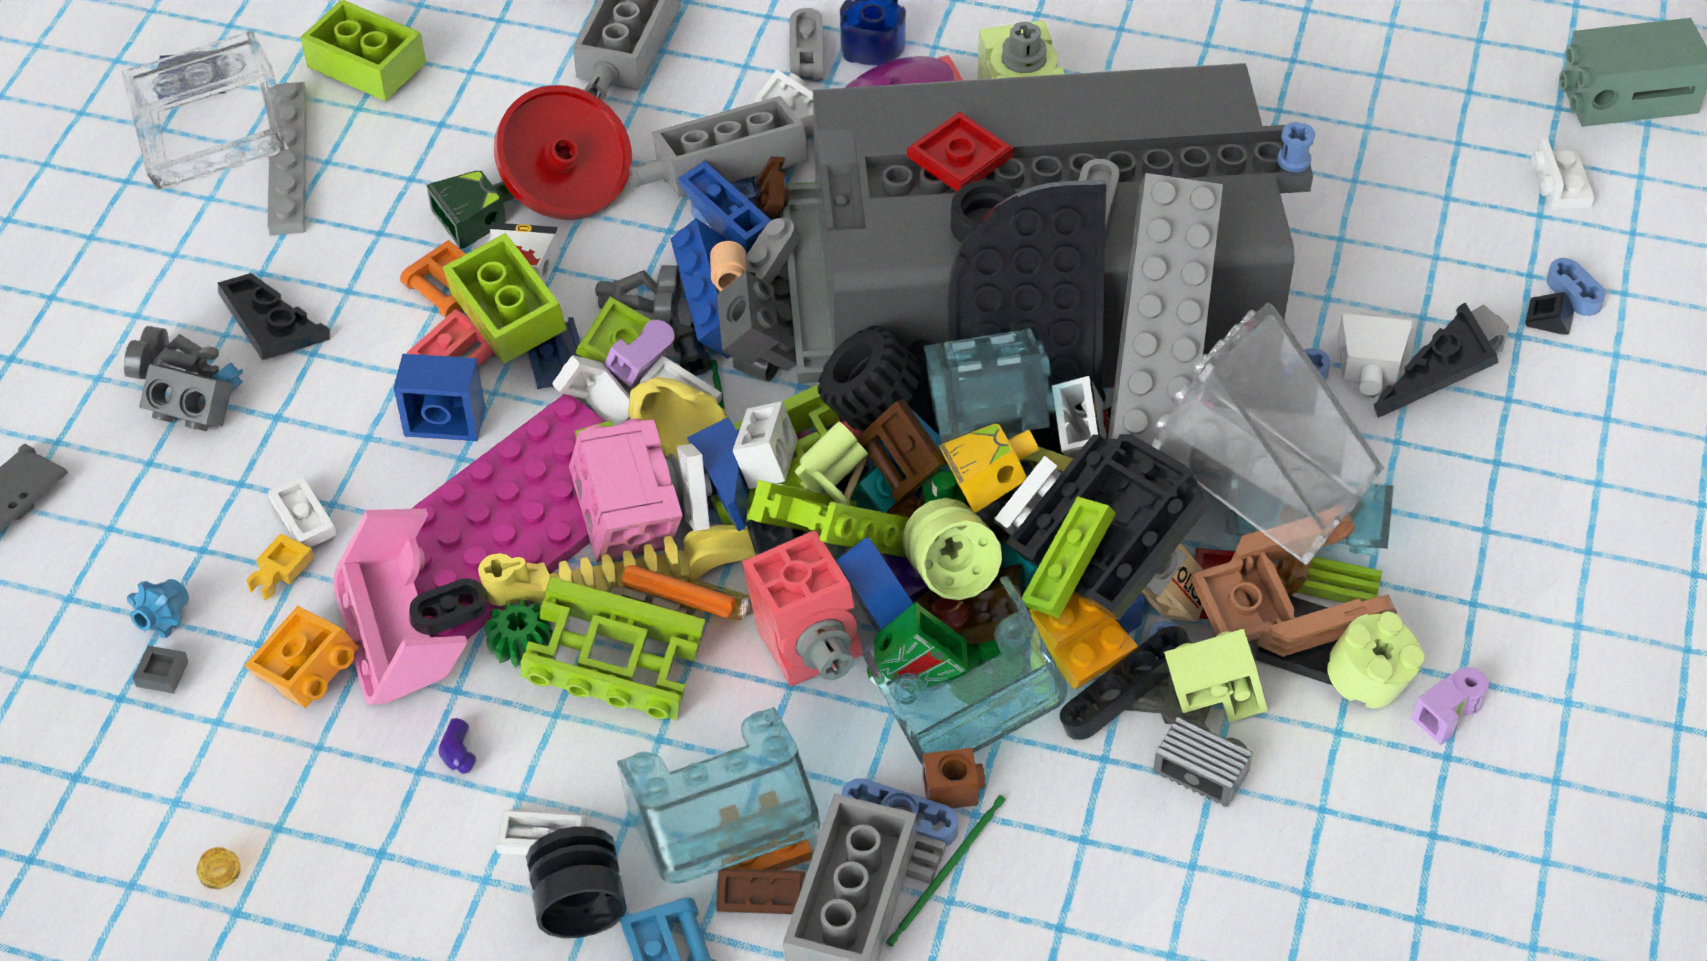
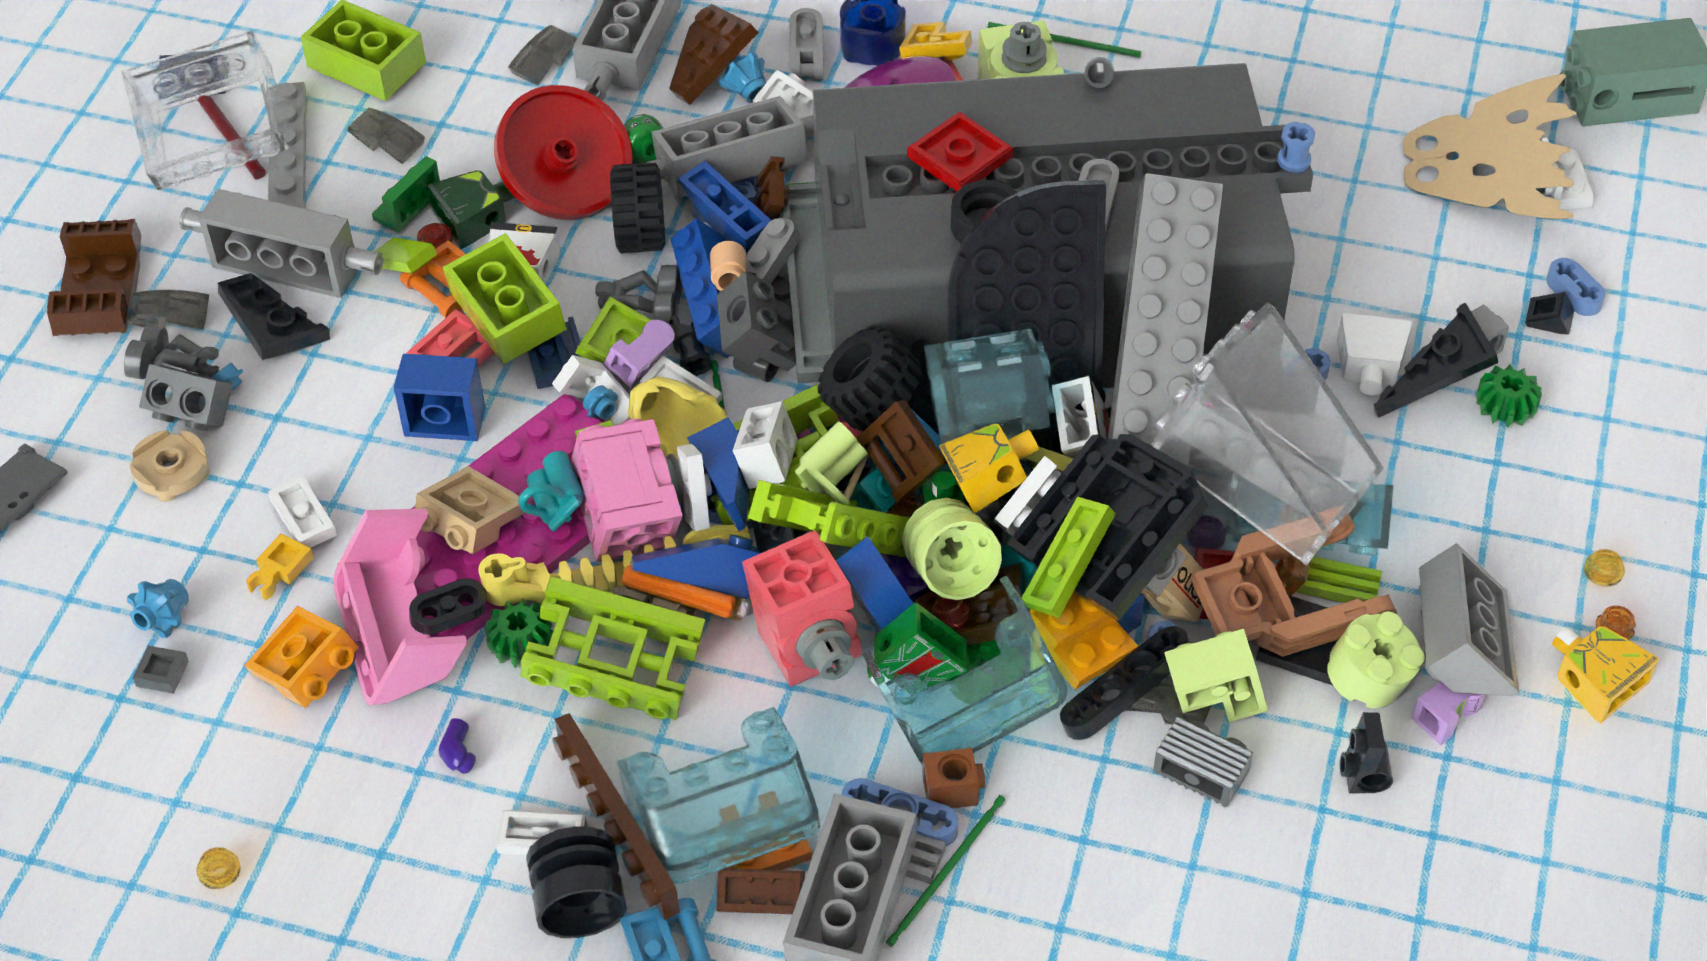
(96, 278): none -> reddish brown plate
(170, 306): none -> clear smoke slope
(175, 479): none -> tan plate
(228, 132): none -> dark red bar
(280, 242): none -> light grey brick
(389, 133): none -> clear smoke slope
(406, 254): none -> lime tile
(407, 196): none -> green bracket
(435, 233): none -> clear red plate
(468, 509): none -> tan plate
(540, 53): none -> clear smoke slope
(553, 491): none -> teal piece
(600, 402): none -> dark azure plate
(620, 824): none -> reddish brown plate
(637, 207): none -> black tyre
(640, 135): none -> green head
(705, 564): none -> blue slope
(708, 49): none -> reddish brown plate
(744, 76): none -> dark azure rock
(935, 41): none -> yellow plate
(1084, 43): none -> green piece
(1091, 72): none -> dark grey hinge
(1207, 533): none -> clear purple plate
(1367, 757): none -> black plate
(1466, 626): none -> light grey slope
(1488, 138): none -> tan piece
(1508, 395): none -> green gear
(1602, 669): none -> yellow torso
(1604, 568): none -> clear yellow plate
(1619, 617): none -> clear orange plate

